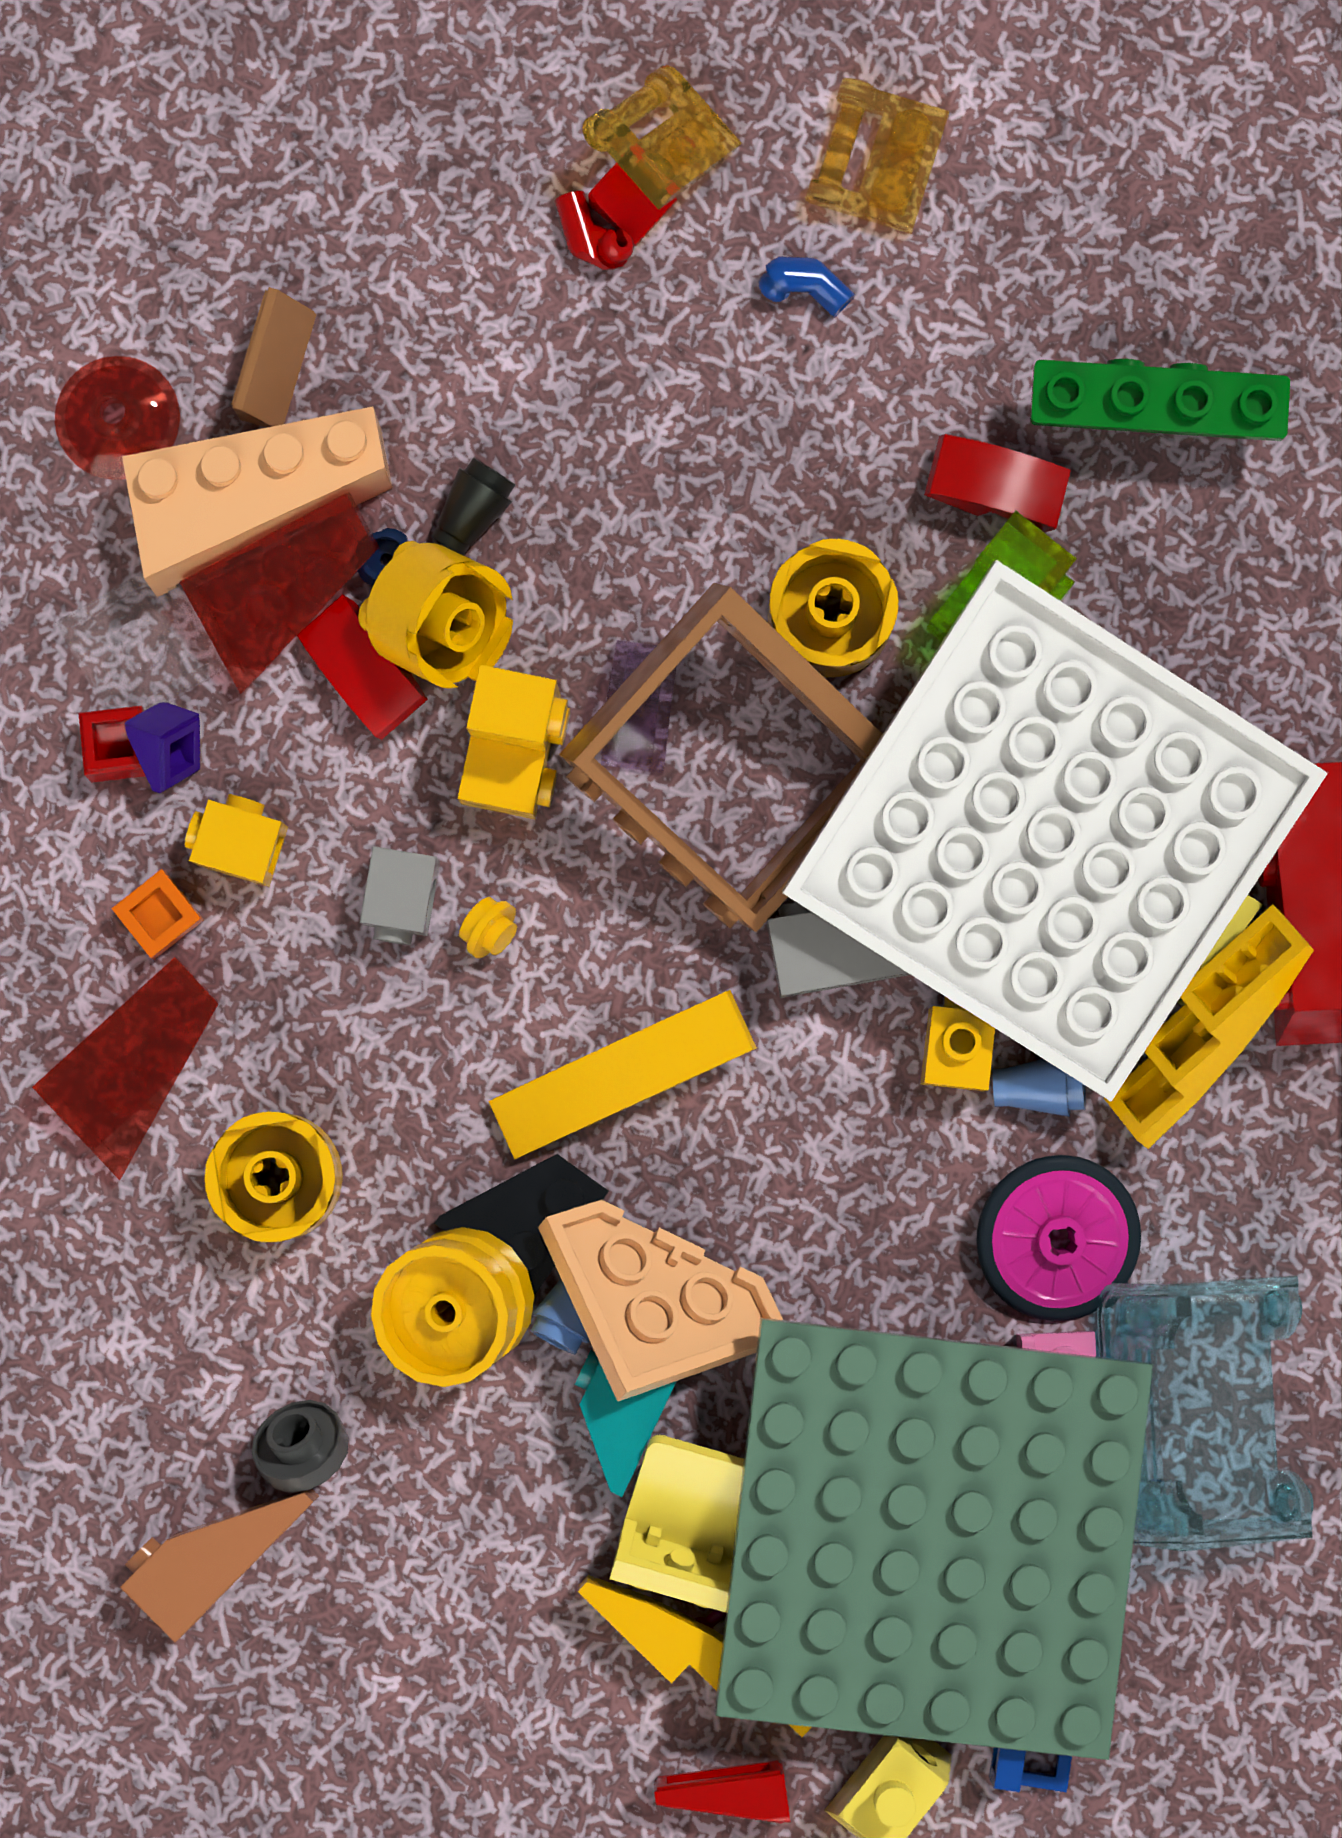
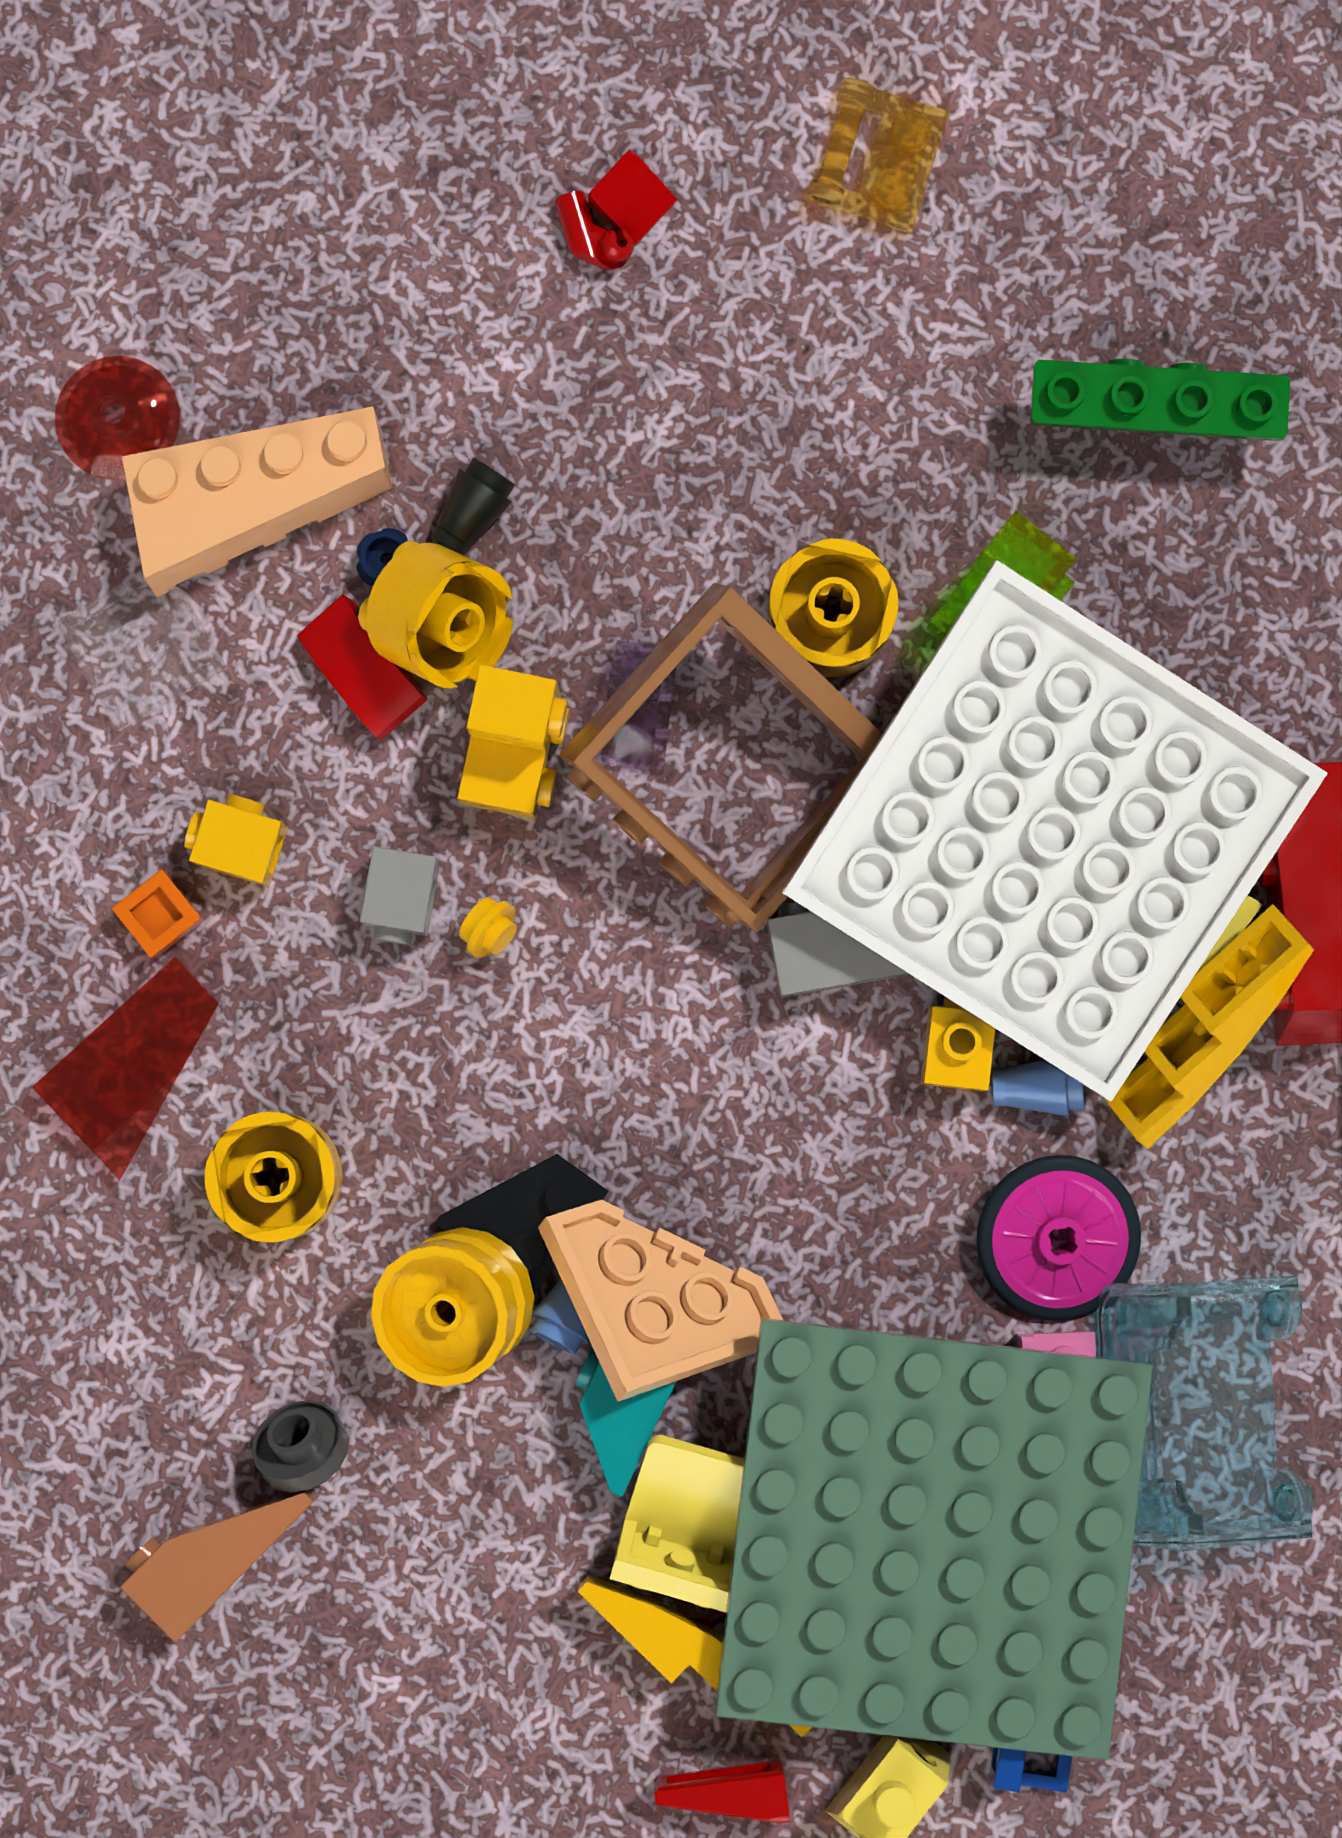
(106, 746): red slope -> none
(165, 744): dark purple slope -> none
(273, 360): medium nougat slope -> none
(277, 585): clear red wing -> none
(622, 1074): yellow slope -> none
(673, 152): clear yellow plate -> none
(807, 276): blue arm -> none
(997, 481): red slope -> none

